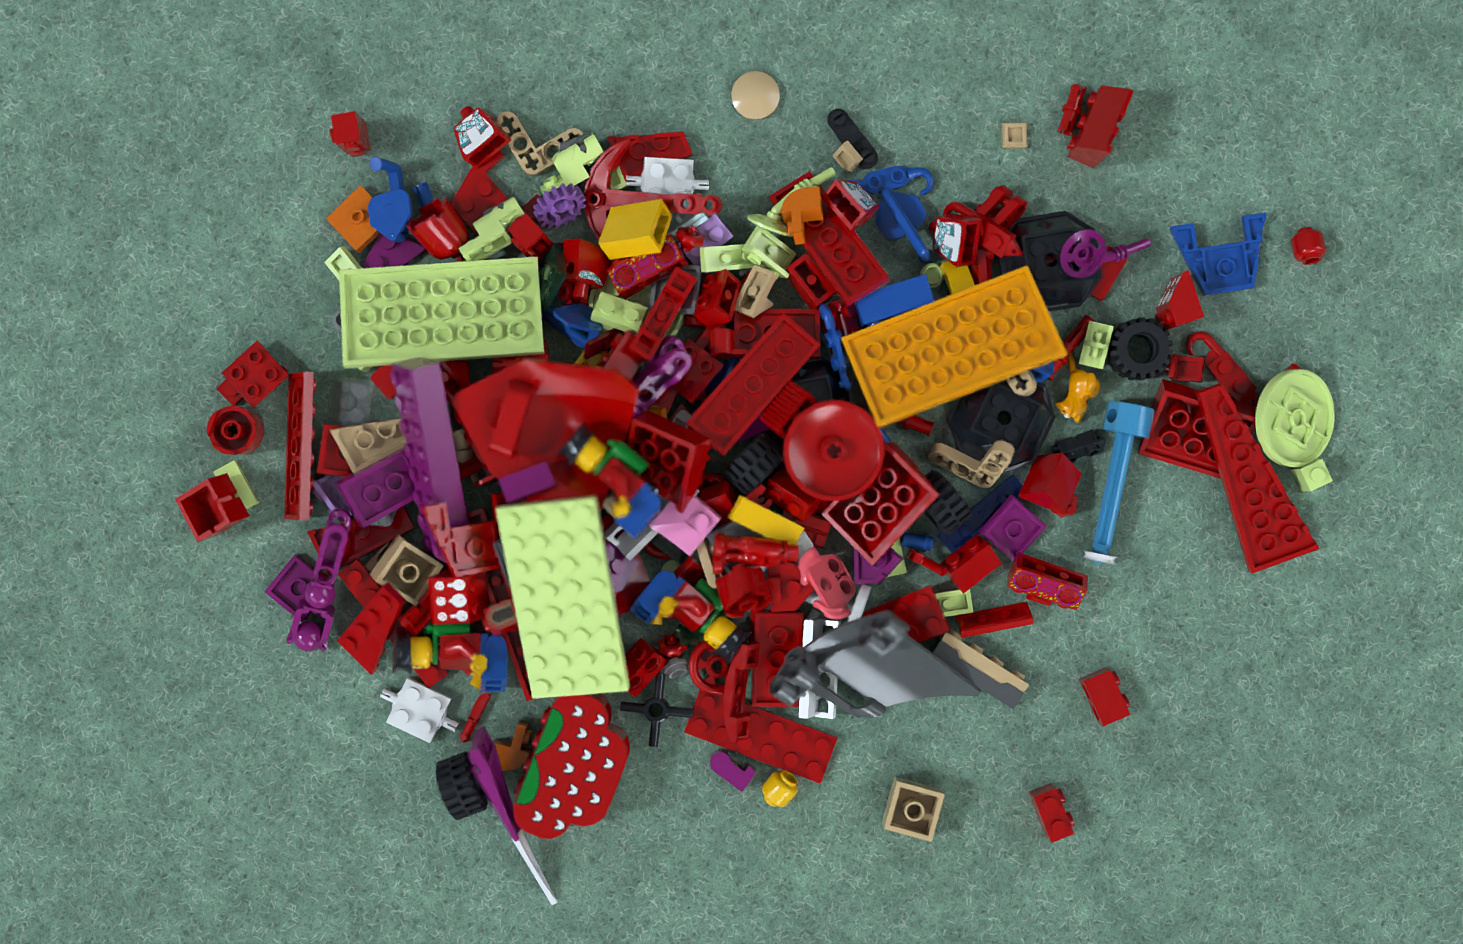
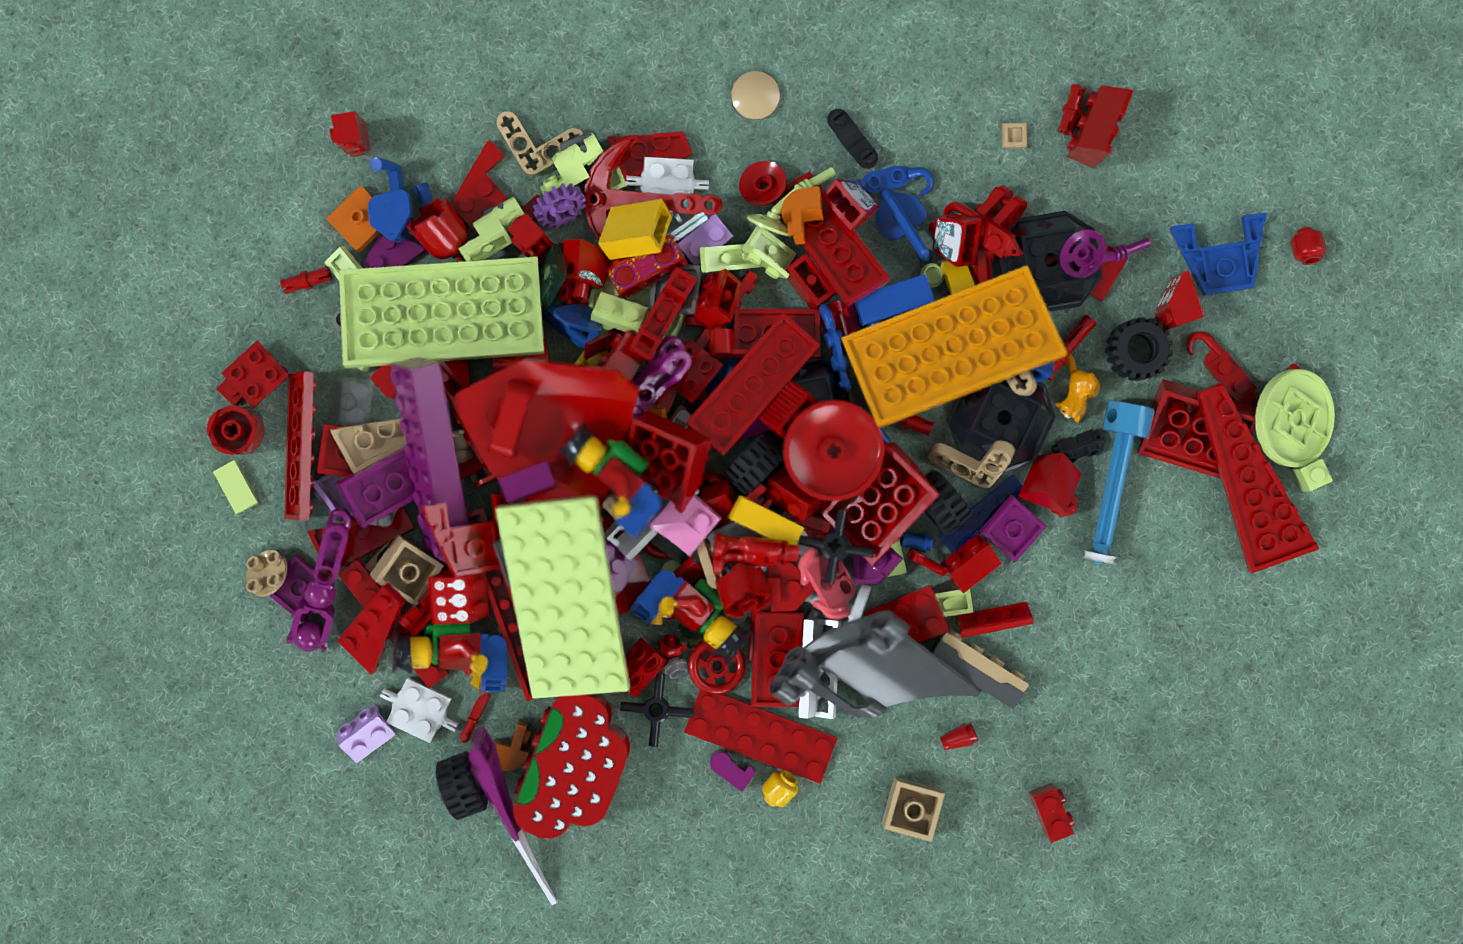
(212, 507): red piece -> none
(265, 573): none -> tan dish
(306, 280): none -> red pin
(364, 733): none -> lavender bracket
(479, 136): red torso -> none
(500, 618): brick -> none
(689, 238): red piece -> none
(736, 721): red slope -> none
(753, 295): tan slope -> none
(762, 174): none -> red dish
(831, 538): none -> black bar
(847, 157): tan tile -> none
(959, 737): none -> red cone
(1047, 582): red piece -> none
(1096, 345): yellowish green hips -> none
(1104, 696): red brick -> none
(1185, 368): red bracket -> none

